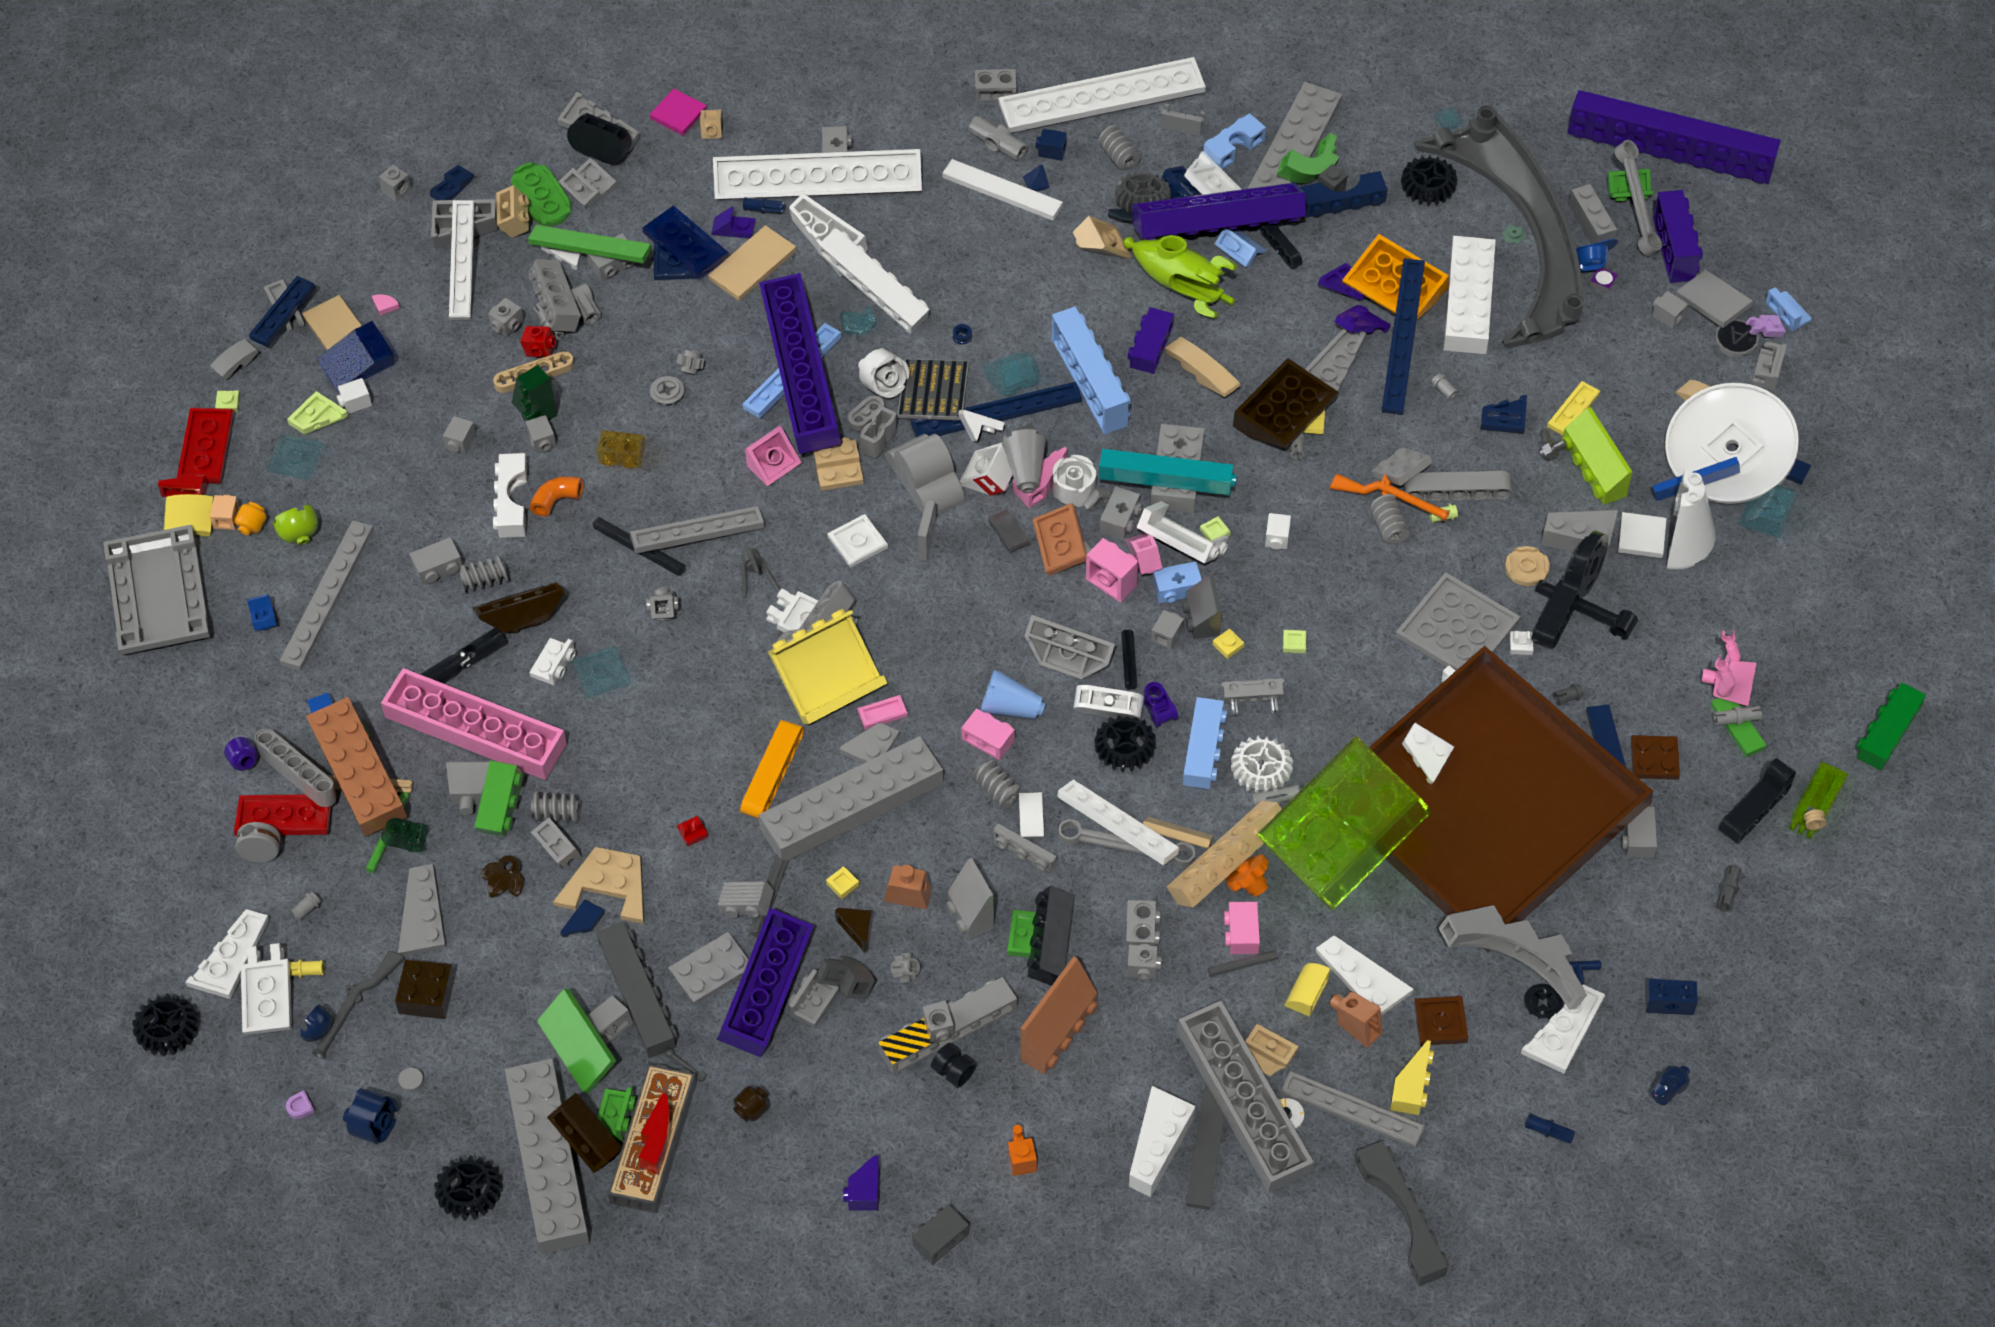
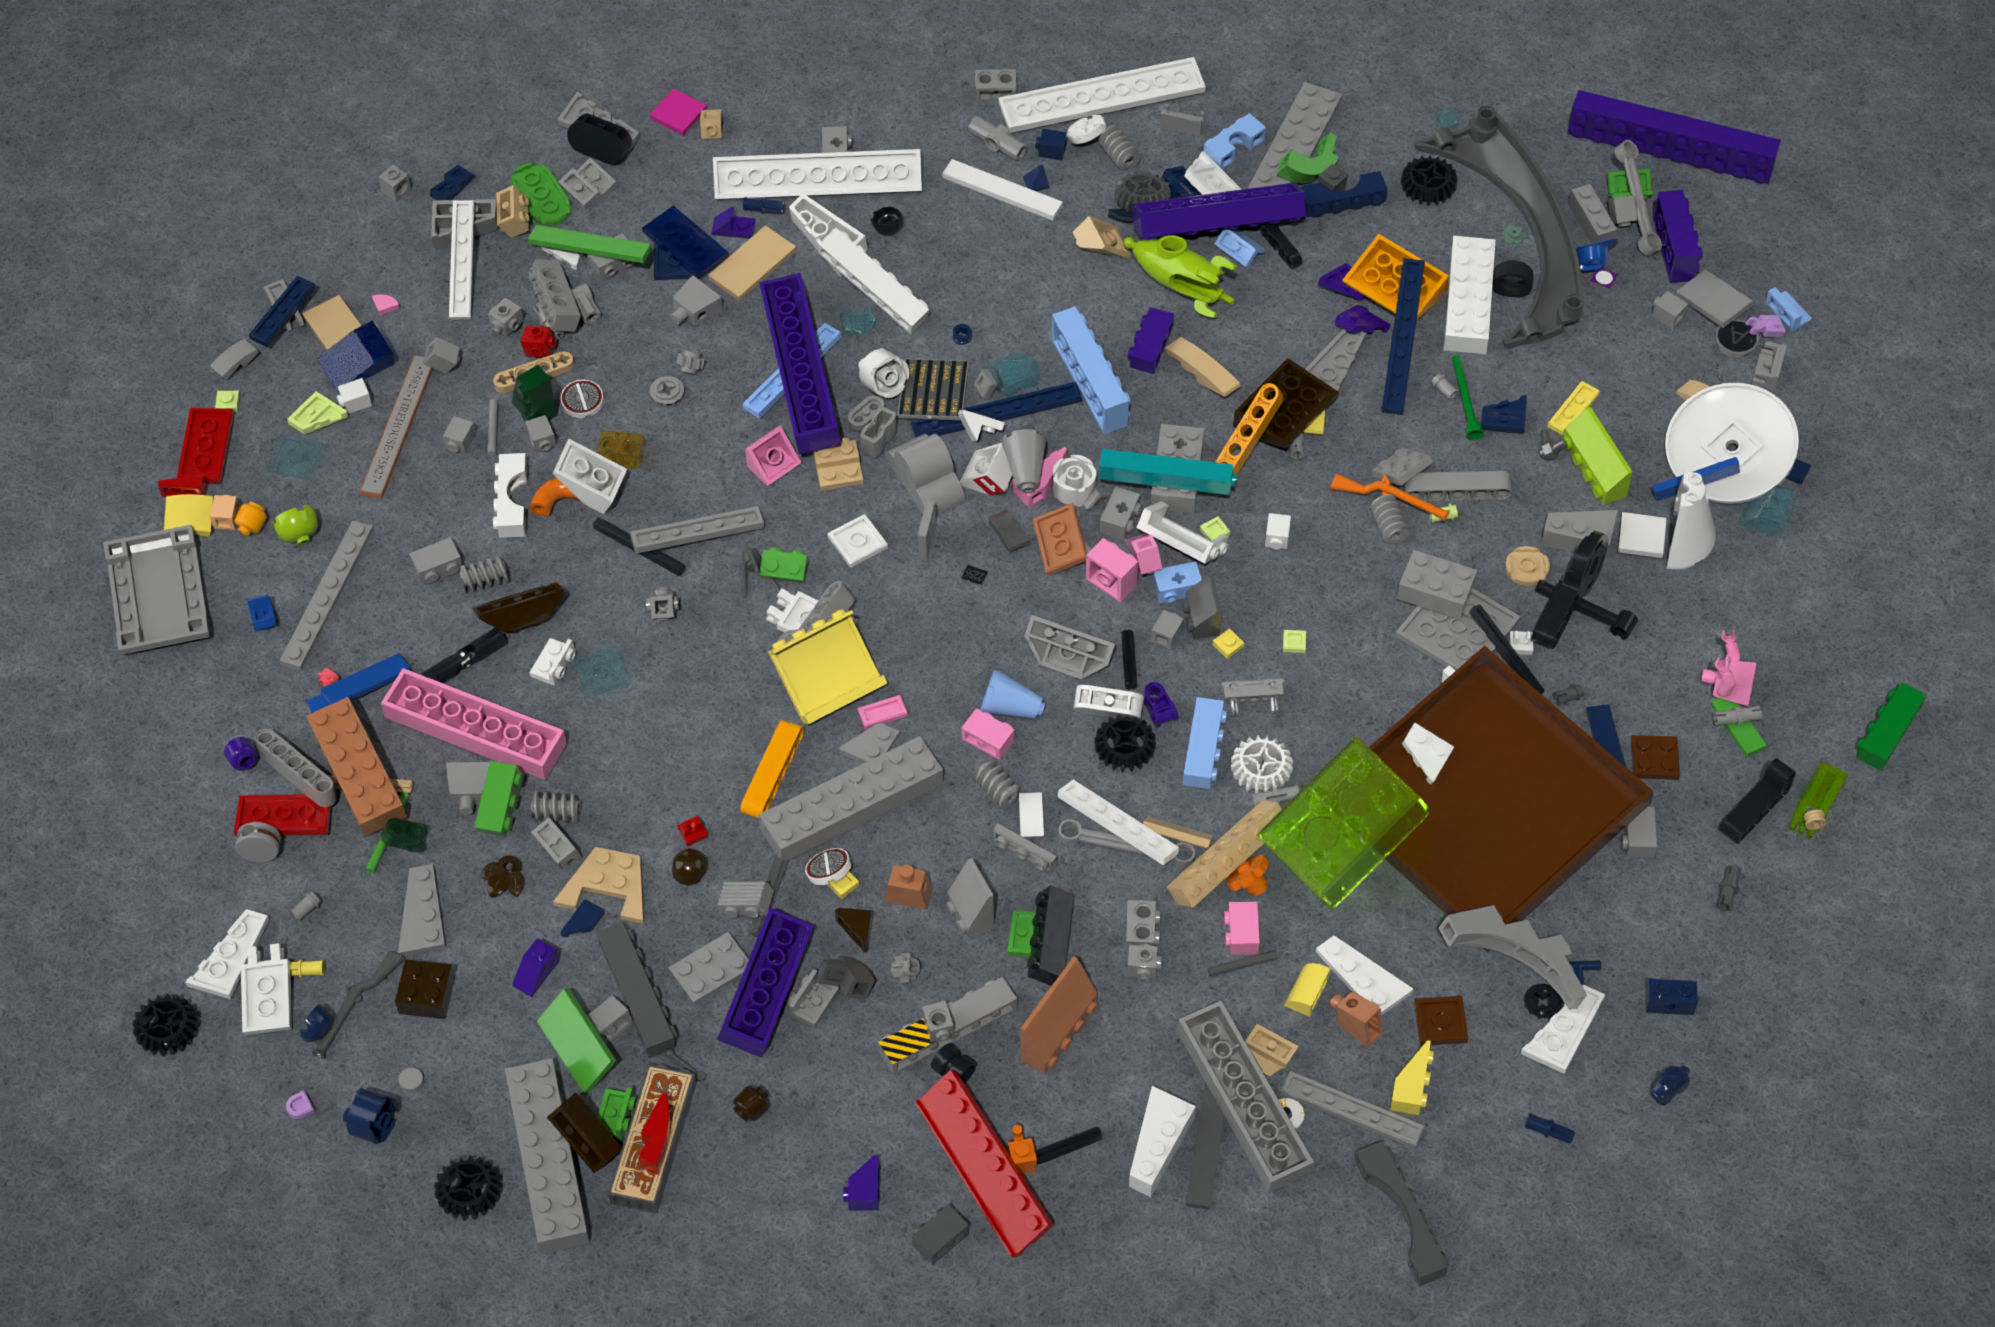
(327, 677): none -> coral plate
(365, 680): none -> blue tile
(397, 429): none -> light grey tile
(441, 355): none -> light grey brick
(492, 427): none -> light grey bar
(535, 967): none -> dark purple slope
(582, 398): none -> tile
(589, 475): none -> white slope
(689, 866): none -> dark brown hair
(695, 302): none -> light grey torso
(784, 565): none -> bright green bracket
(827, 866): none -> tile
(887, 220): none -> black hair
(974, 574): none -> black sticker
(984, 1164): none -> plate
(985, 384): none -> light grey tile
(1068, 1145): none -> black axle
(1085, 129): none -> white tile
(1250, 421): none -> light orange beam
(1437, 584): none -> light grey brick
(1473, 428): none -> green piece
(1504, 647): none -> black axle
(1516, 269): none -> black tyre
(1622, 210): none -> light grey brick

